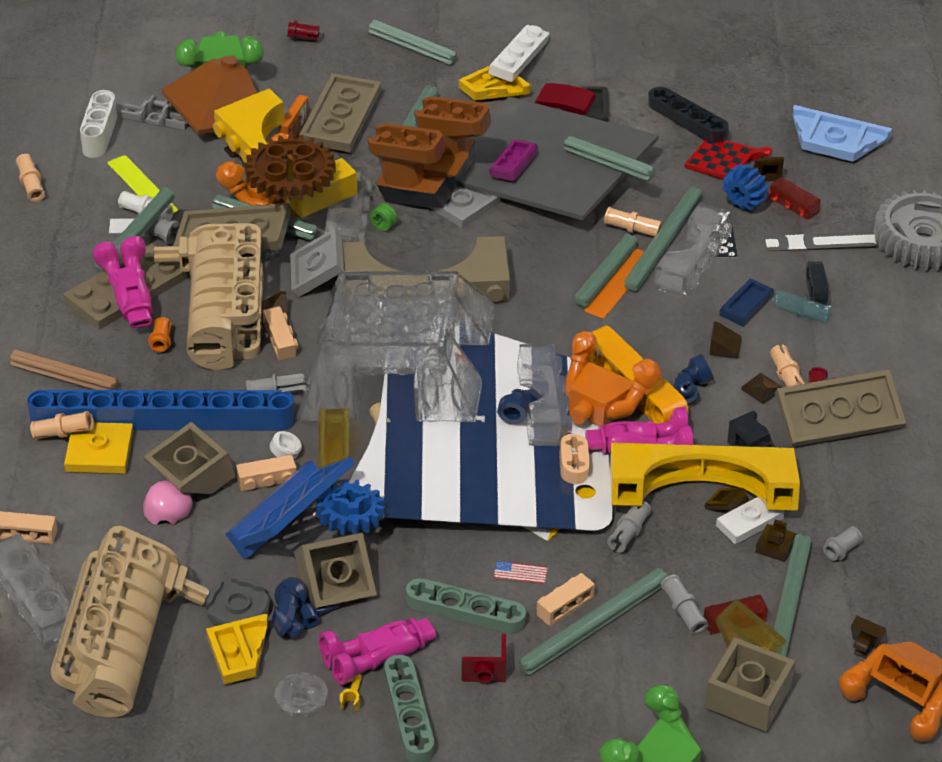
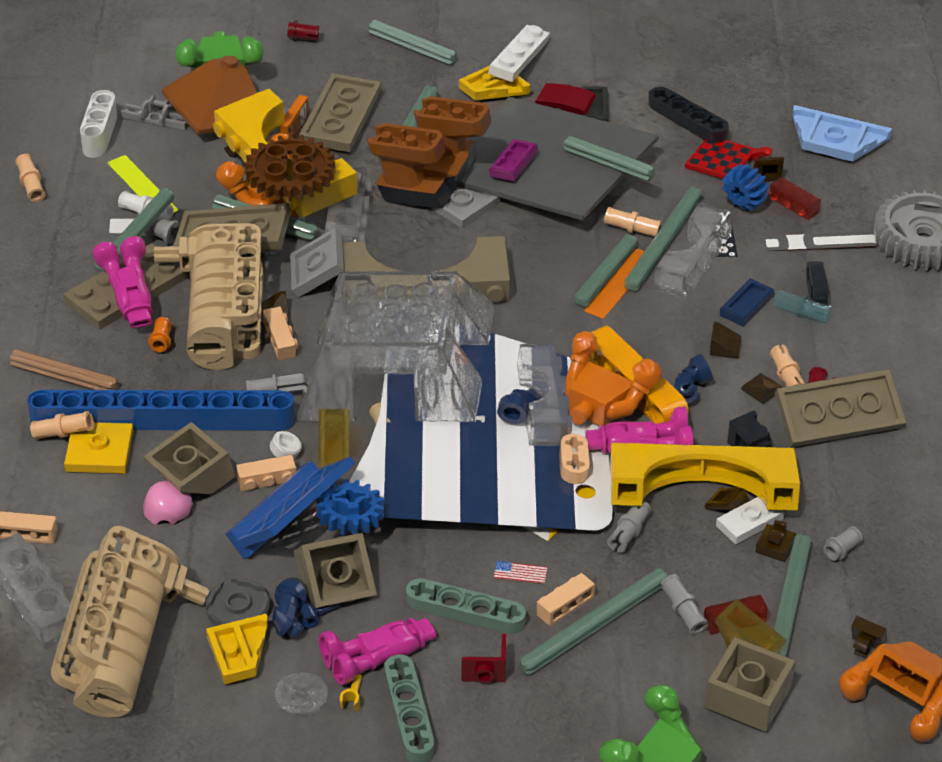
(383, 217): bright green bush -> none

